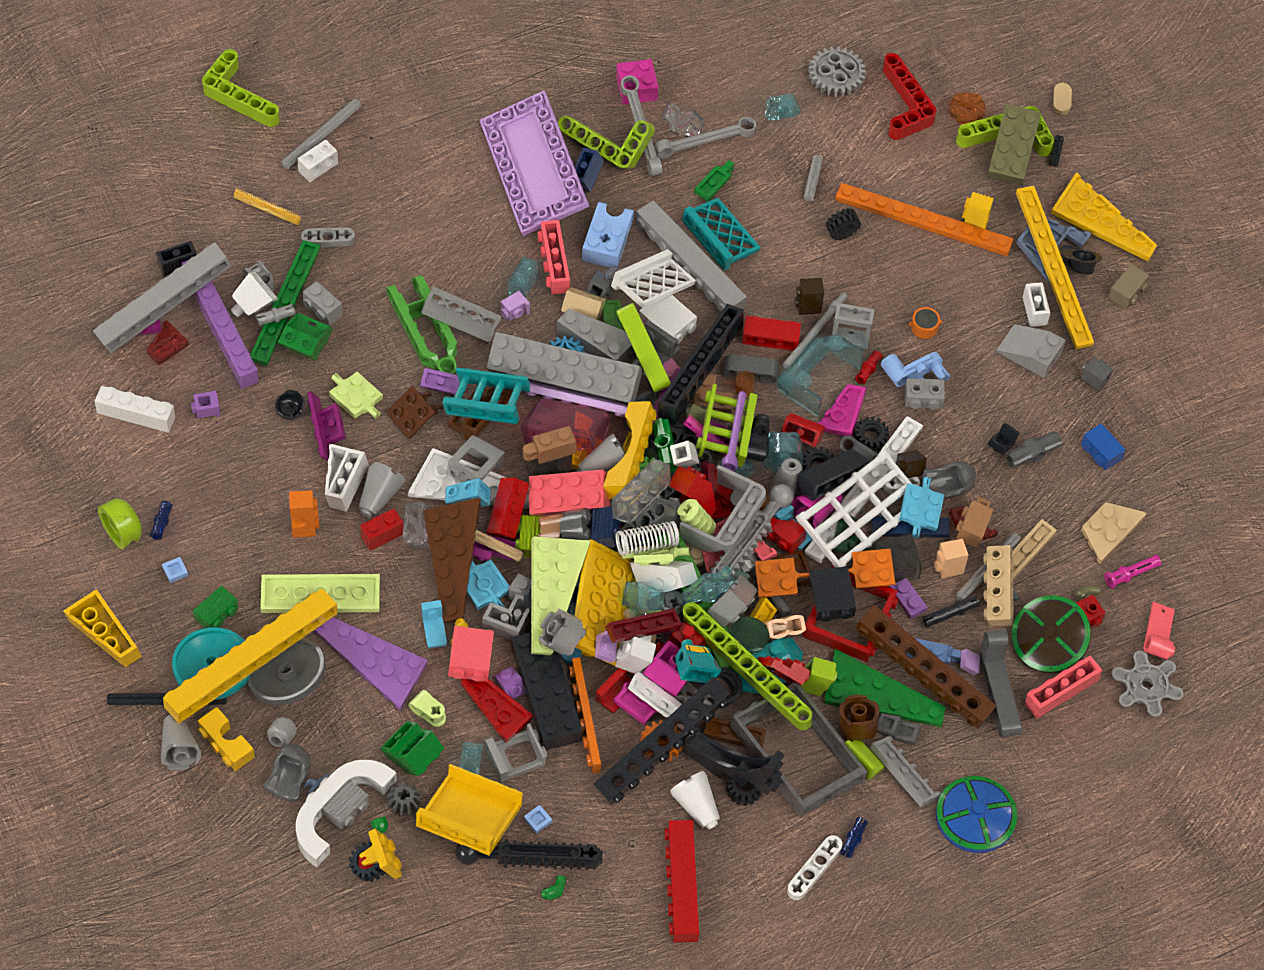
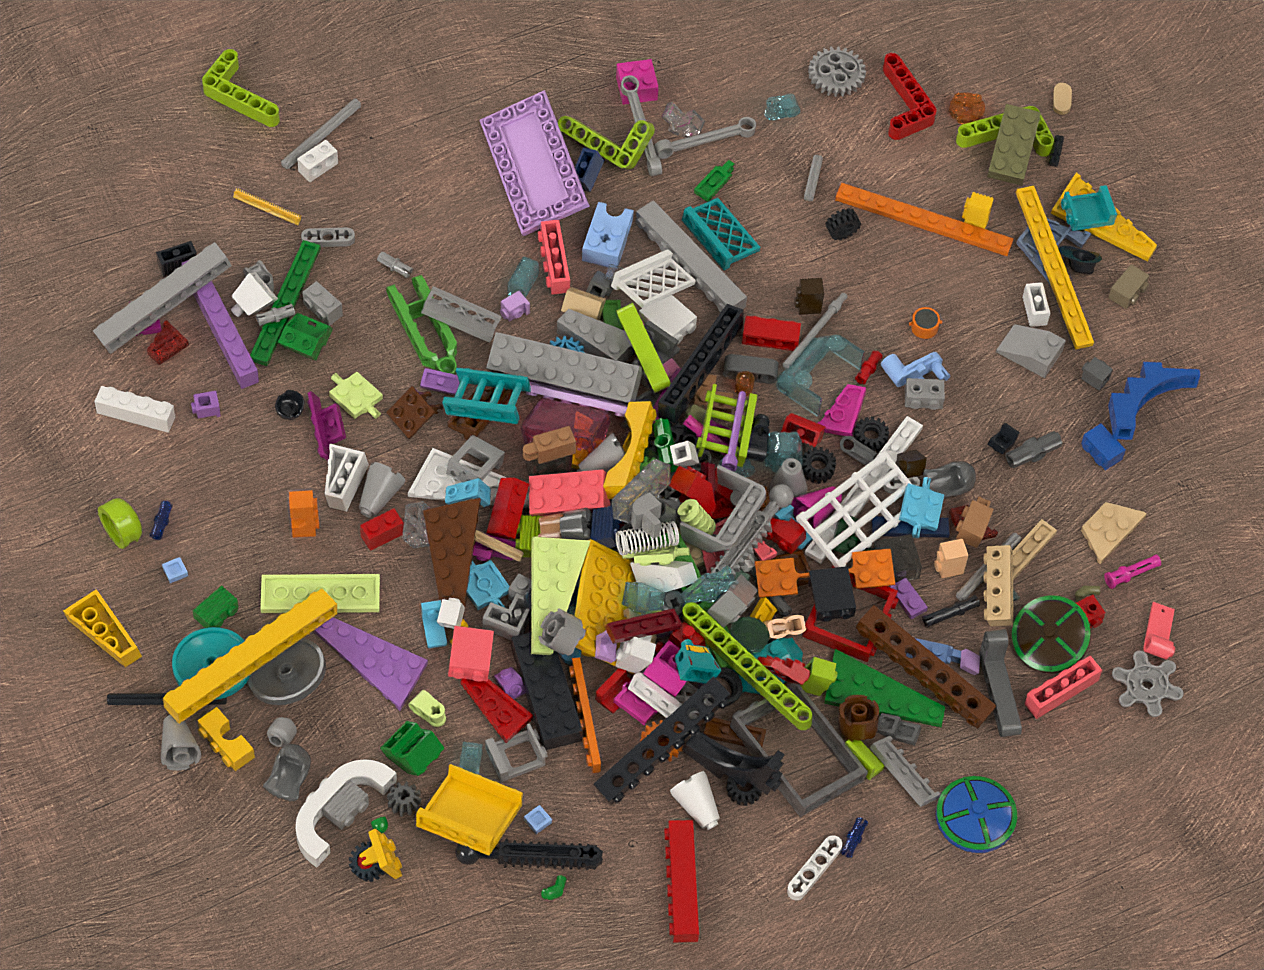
(313, 784): sand blue hand -> none
(394, 264): none -> light grey axle
(450, 613): none -> white brick
(646, 514): none -> light grey brick
(830, 474): black brick -> none
(863, 318): light grey window -> none
(1089, 209): none -> teal panel
(1137, 391): none -> blue arch

